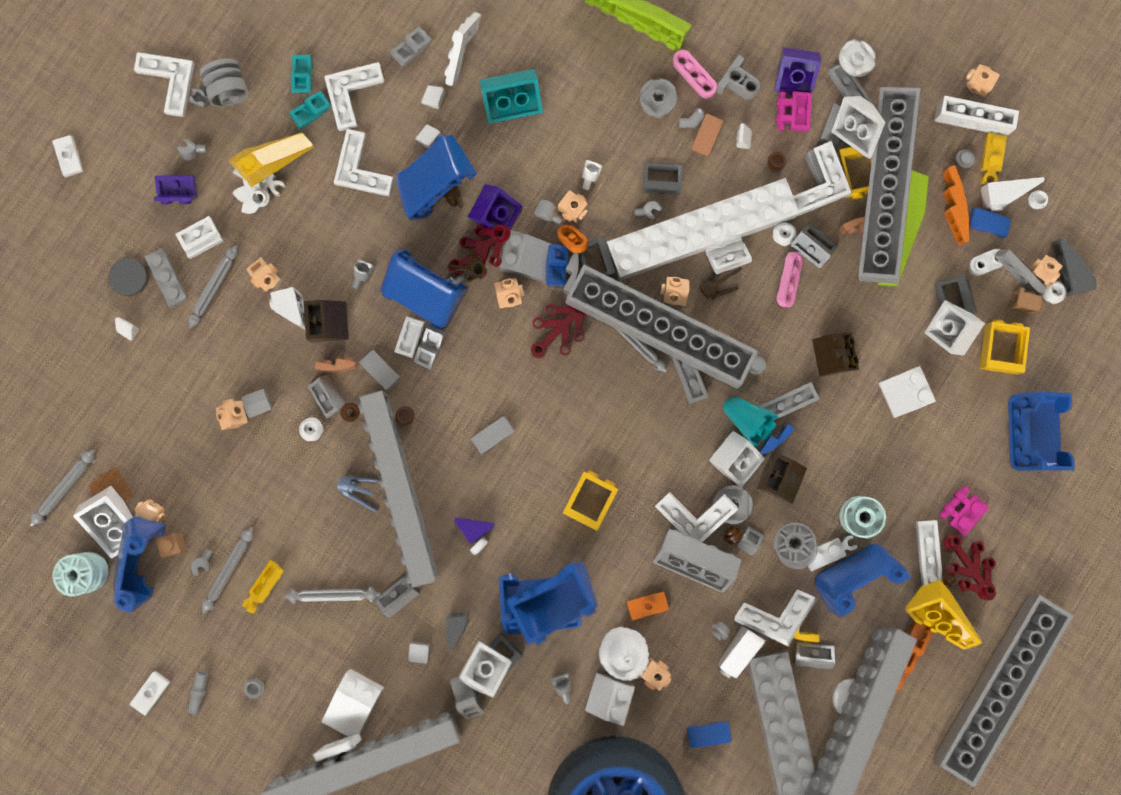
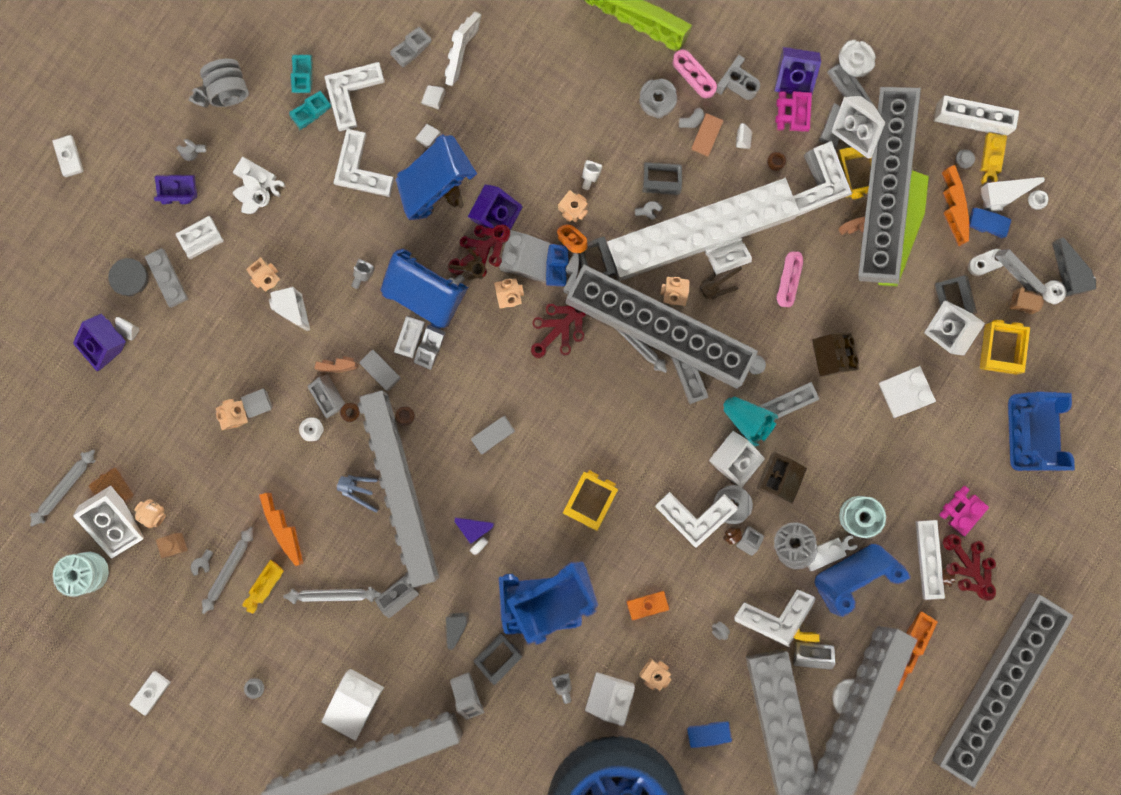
(98, 341): none -> dark purple slope
(129, 586): blue windscreen -> none
(180, 75): white plate -> none
(197, 692): light grey pin -> none
(212, 286): light grey wheel -> none
(265, 159): yellow wedge -> none
(285, 536): none -> orange slope
(326, 320): dark brown slope -> none
(333, 749): white plate -> none
(419, 652): light grey slope -> none
(484, 670): white slope -> none
(511, 96): teal slope -> none
(546, 211): light grey piece -> none
(624, 653): white piece -> none
(697, 561): light grey slope -> none
(739, 652): white slope -> none
(771, 443): blue slope -> none
(782, 239): white plate -> none
(812, 248): tile -> none
(940, 611): yellow wedge -> none
(981, 80): light nougat brick -> none
(1046, 270): light nougat brick -> none

